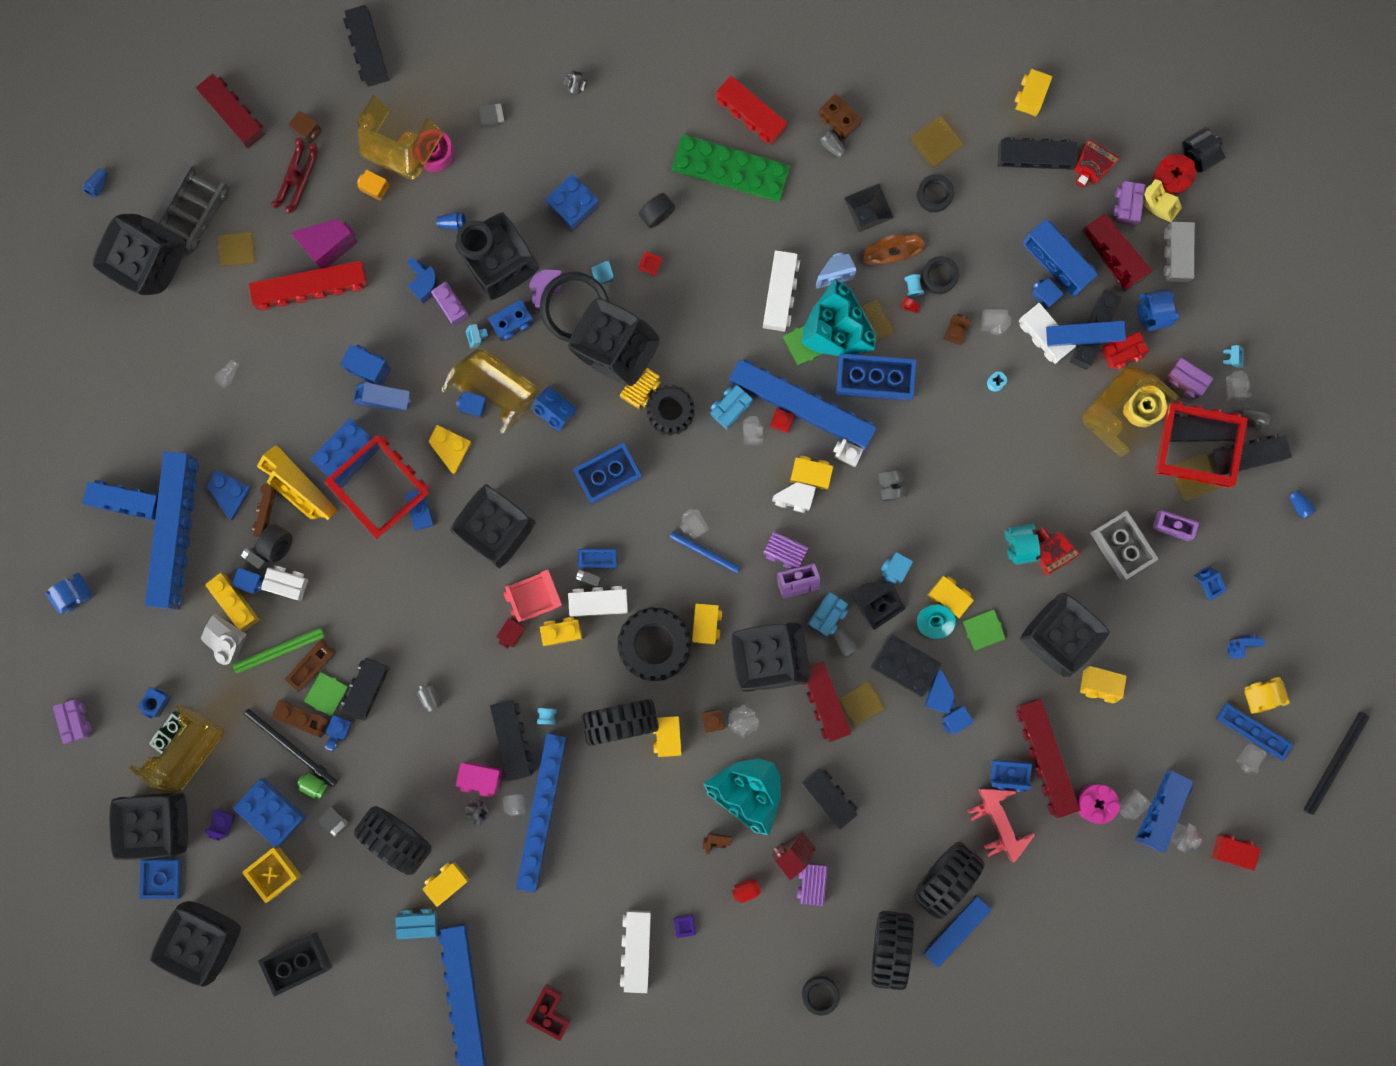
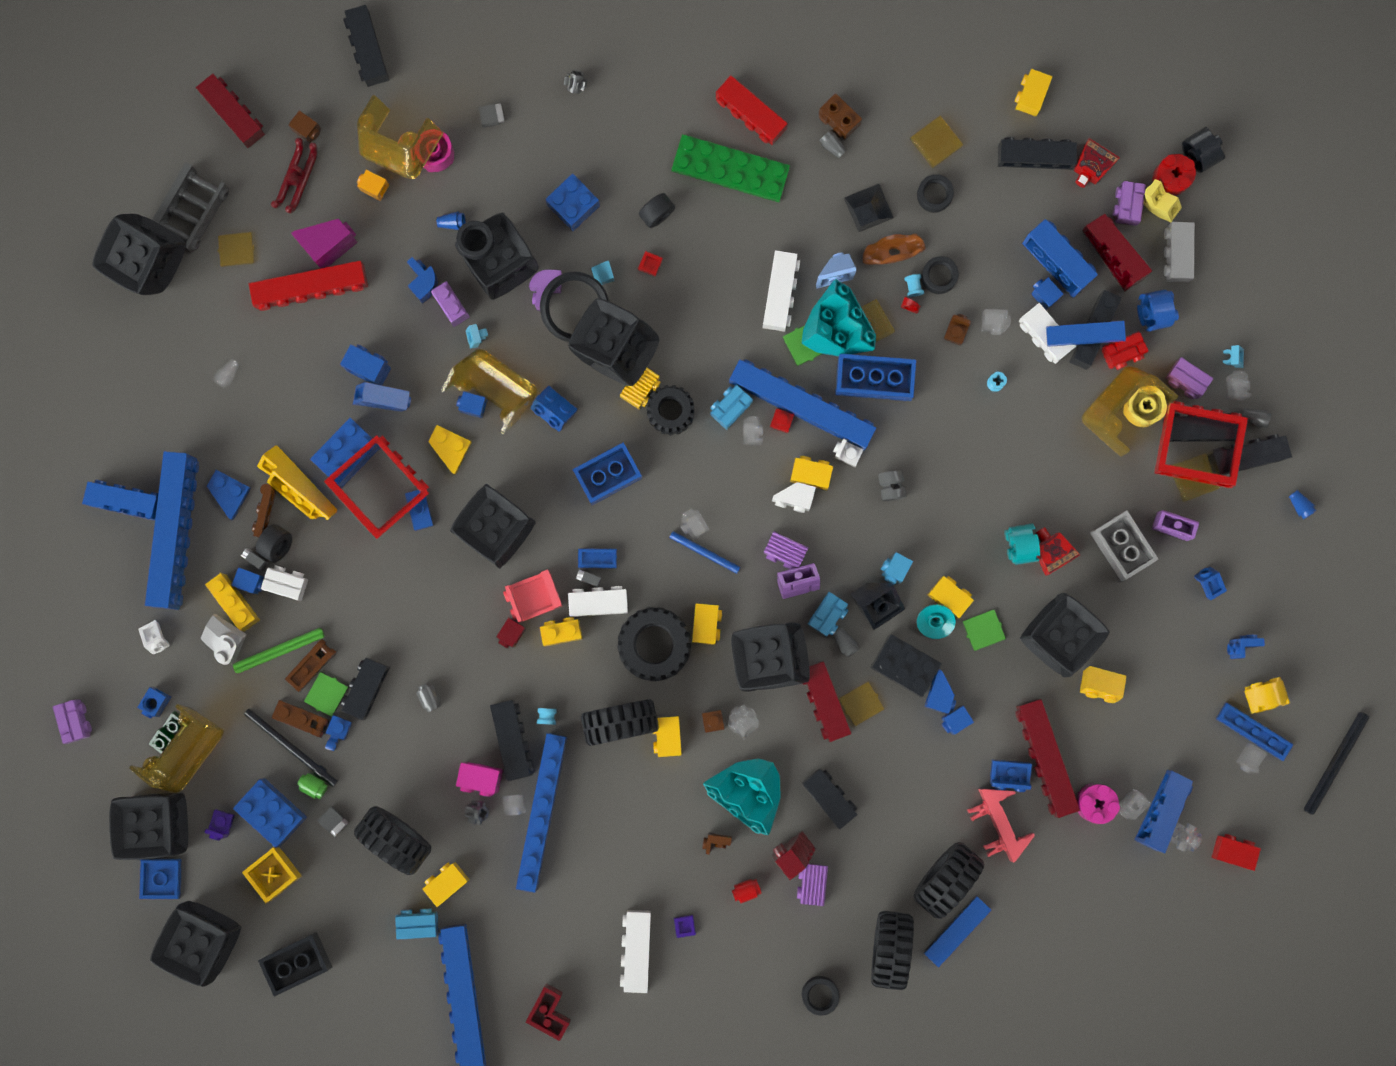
(68, 594): blue brick -> none
(95, 183): blue cone -> none
(153, 637): none -> white bracket
(511, 320): blue brick -> none

